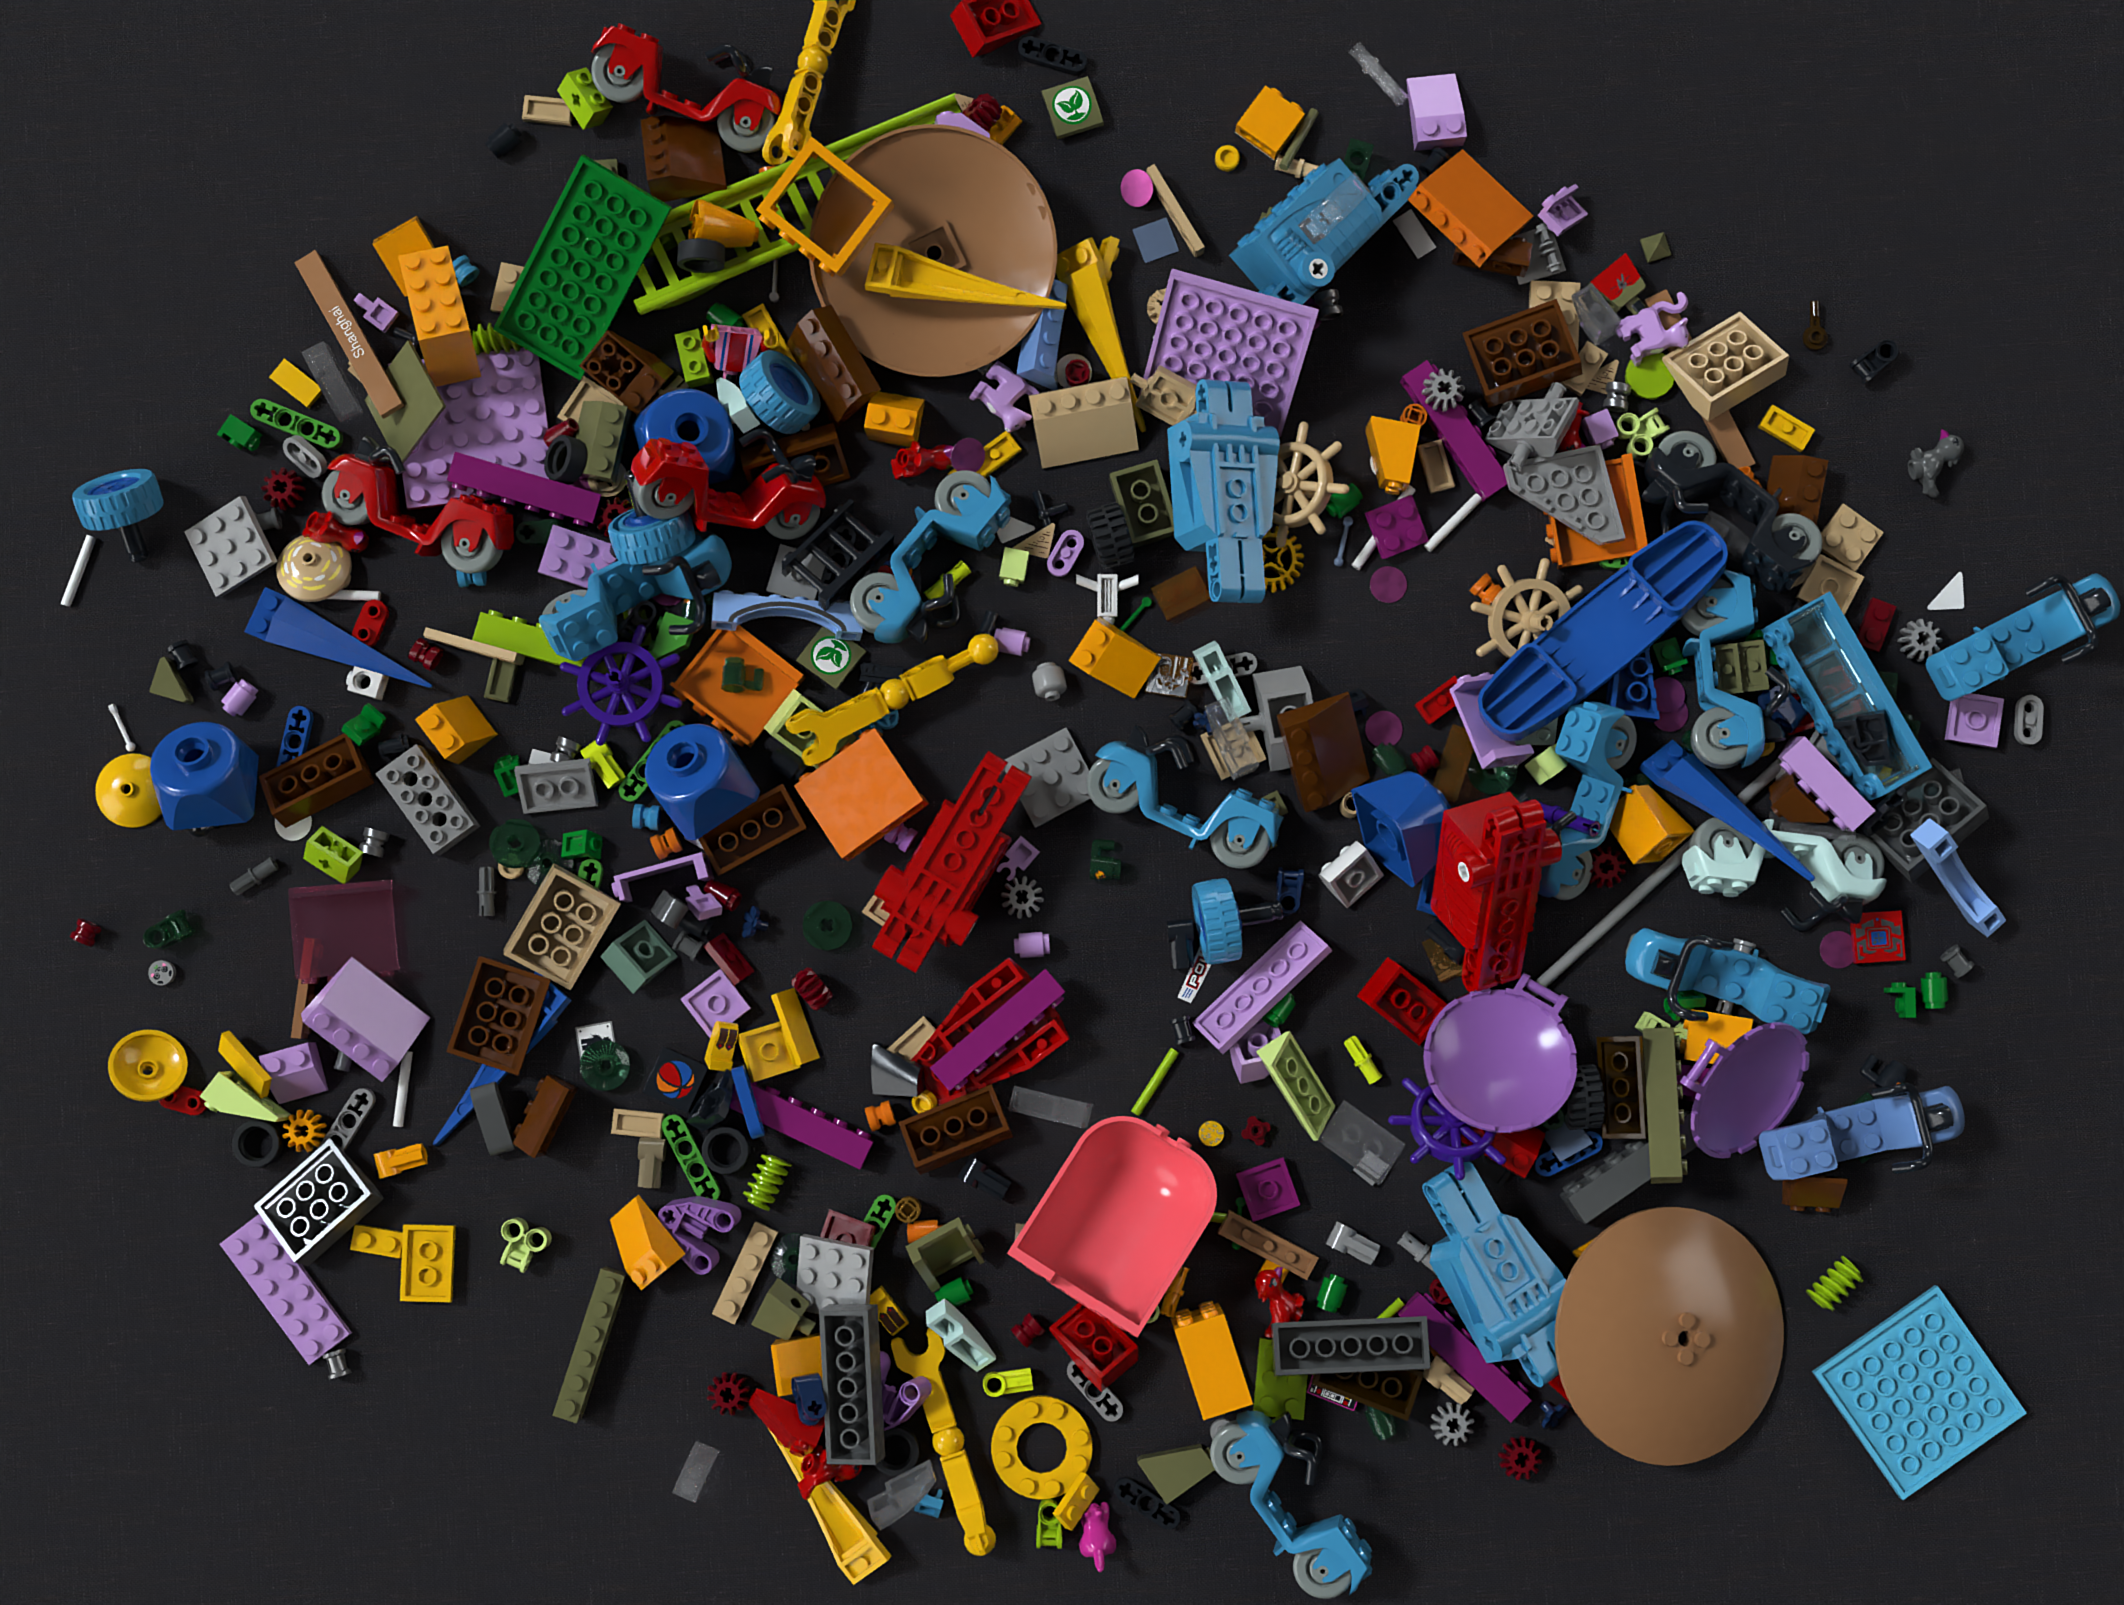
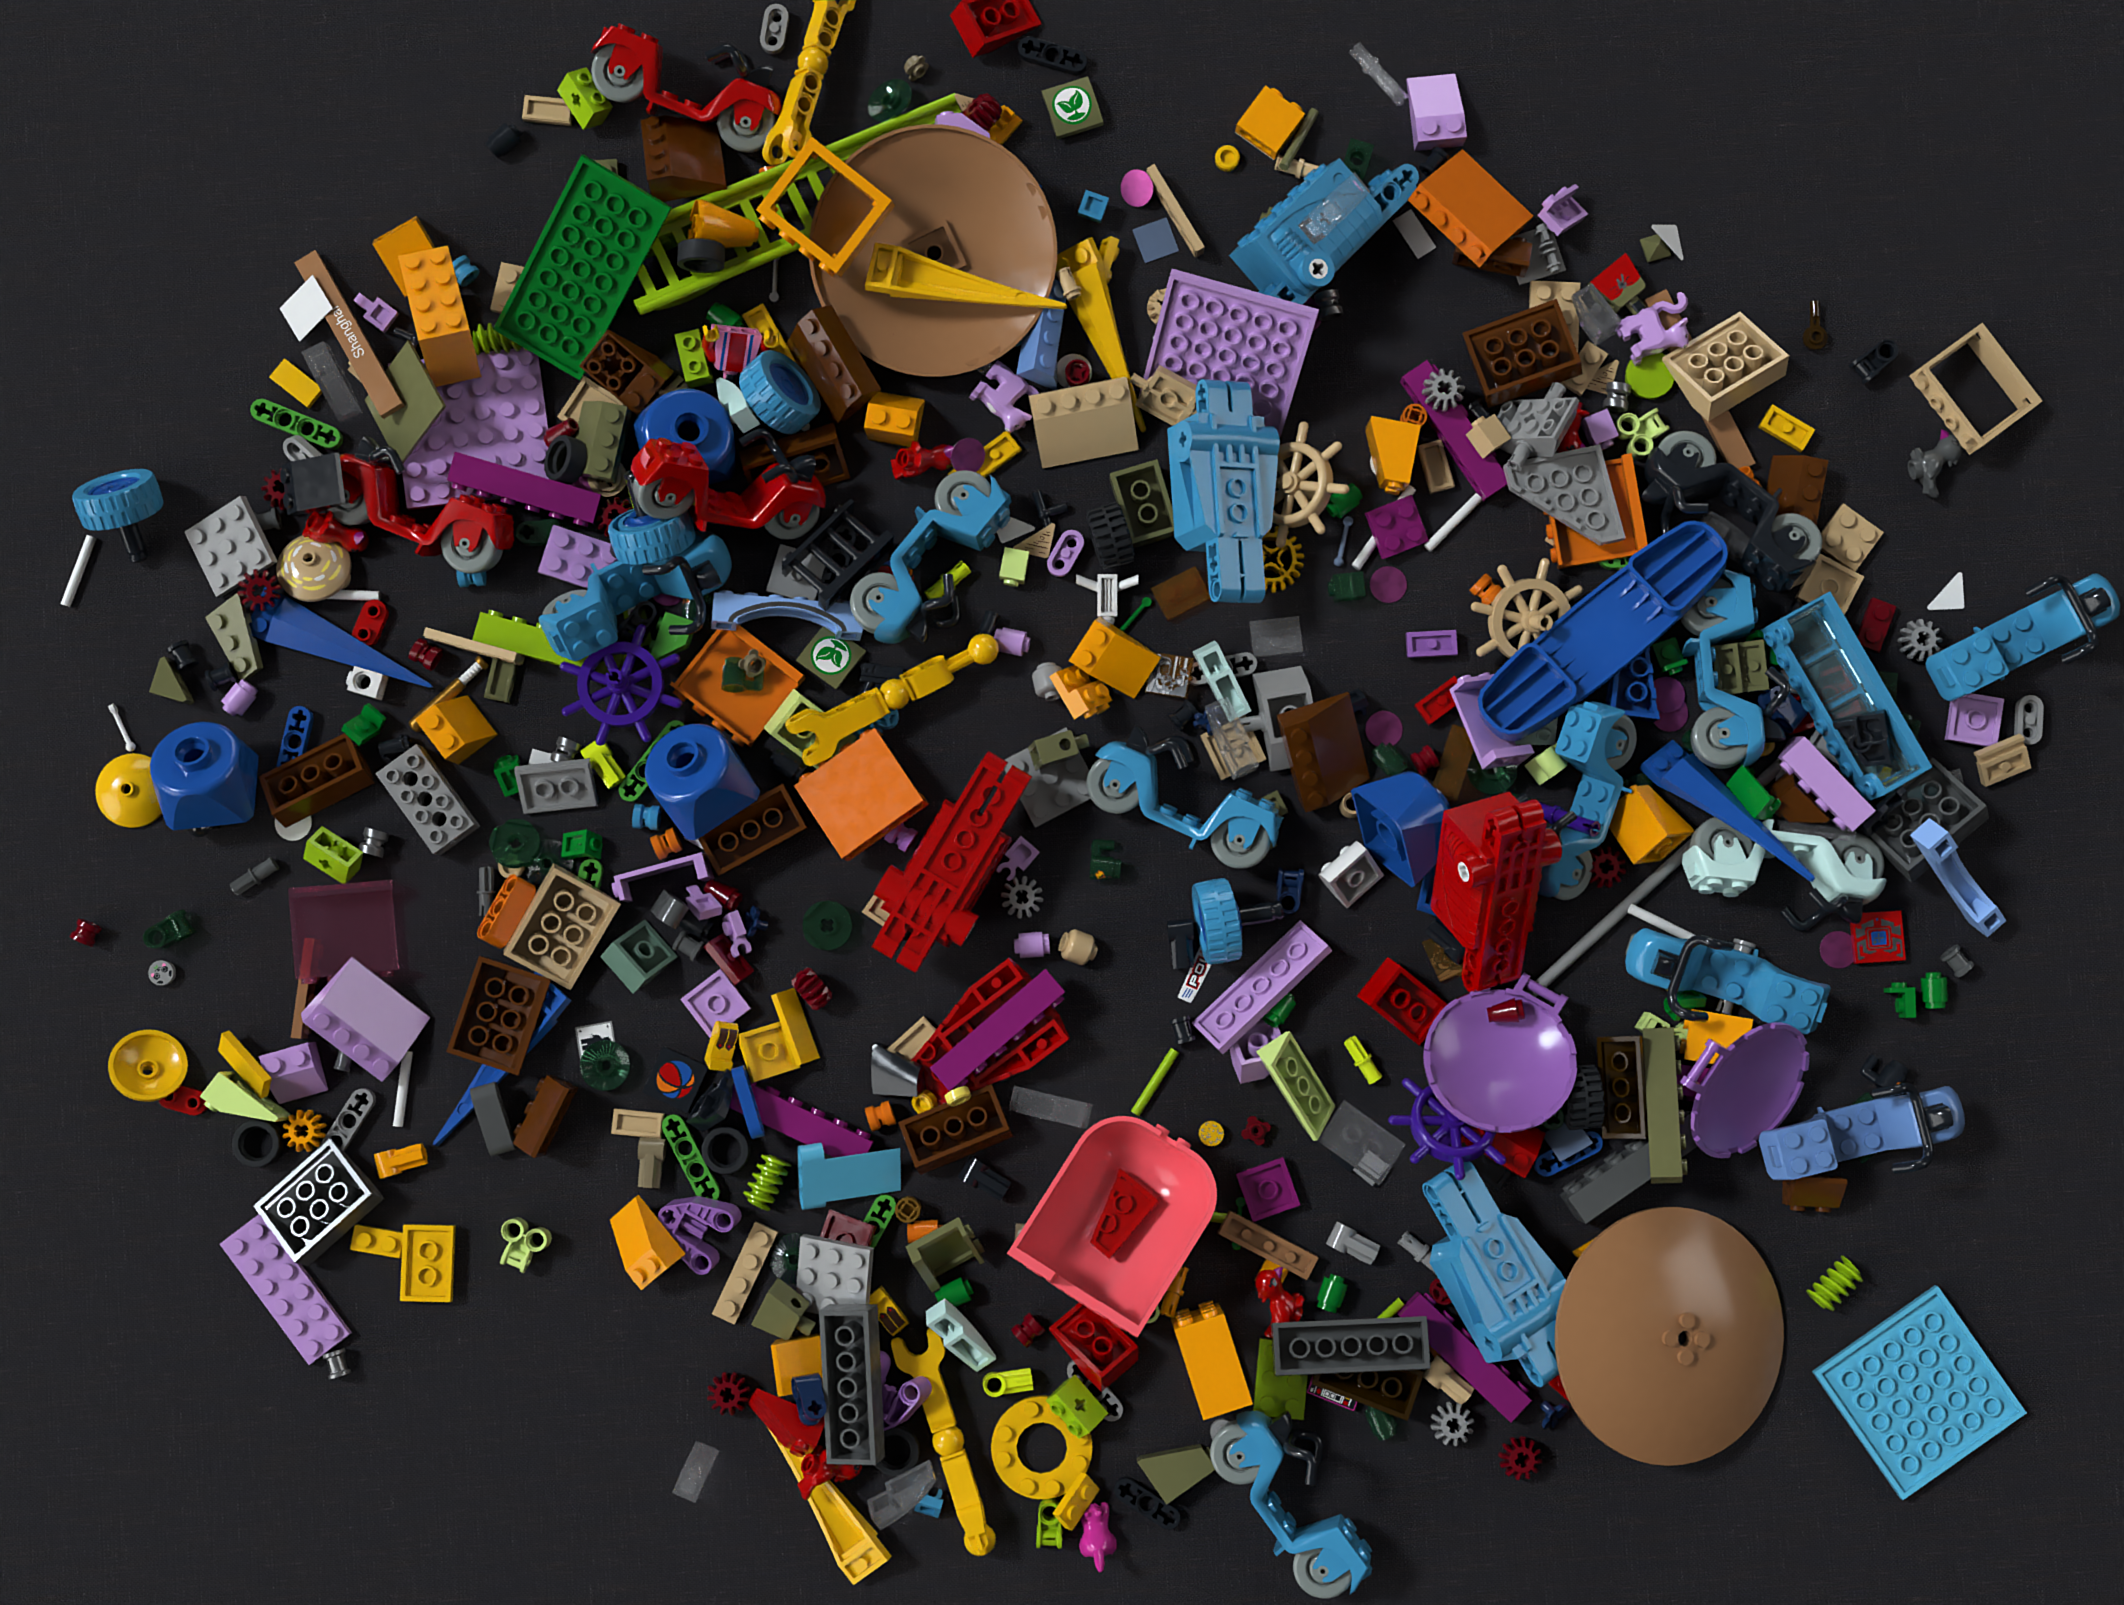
(234, 634): none -> wing
(239, 434): green brick -> none
(259, 598): none -> dark red gear
(306, 308): none -> white sticker
(312, 484): none -> black slope
(452, 689): none -> pearl gold piece
(506, 911): none -> orange beam
(590, 1344): olive brick -> none
(734, 928): none -> lavender plate
(757, 666): none -> dark tan plate
(774, 30): none -> light grey plate
(845, 1176): none -> medium azure piece
(889, 100): none -> clear green dish
(915, 67): none -> dark tan plate
(958, 1096): none -> light yellow tile
(1047, 751): none -> olive torso
(1068, 284): none -> tan pin
(1073, 1395): none -> lime brick
(1077, 947): none -> tan head
(1081, 694): none -> light orange plate
(1093, 206): none -> dark azure tile
(1123, 1213): none -> red wing
(1276, 637): none -> clear plate
(1347, 587): none -> clear green brick
(1431, 644): none -> medium lavender plate
(1487, 435): none -> tan brick
(1507, 1011): none -> dark red cone
(1659, 922): none -> white bar
(1670, 236): none -> white sticker
(1752, 794): none -> green hinge
(2001, 369): none -> tan window
(2002, 760): none -> tan plate

